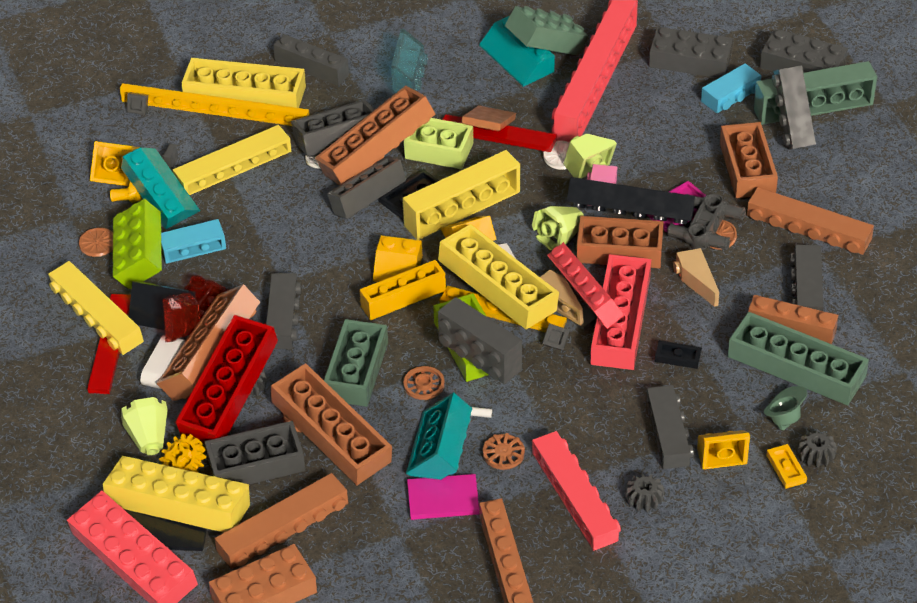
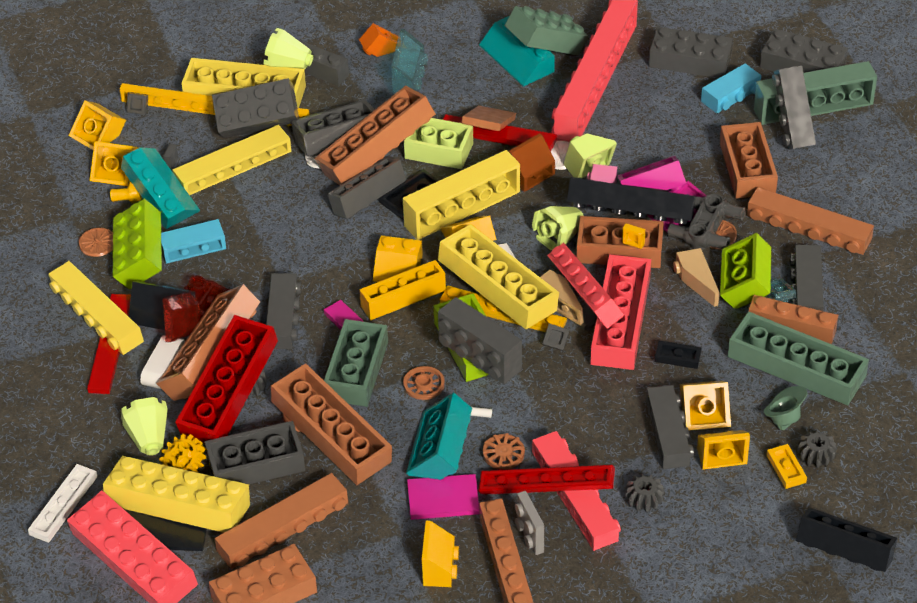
(62, 503): none -> white plate
(96, 124): none -> yellow slope
(255, 108): none -> dark grey brick
(287, 51): none -> yellowish green cone
(339, 312): none -> dark pink tile
(378, 41): none -> orange slope
(438, 556): none -> yellow slope
(530, 523): none -> light grey plate
(535, 162): none -> dark orange slope
(547, 479): none -> red tile
(633, 236): none -> yellow tile
(659, 175): none -> dark pink slope
(705, 405): none -> yellow slope
(745, 271): none -> lime brick
(781, 290): none -> clear light blue plate
(846, 539): none -> black brick

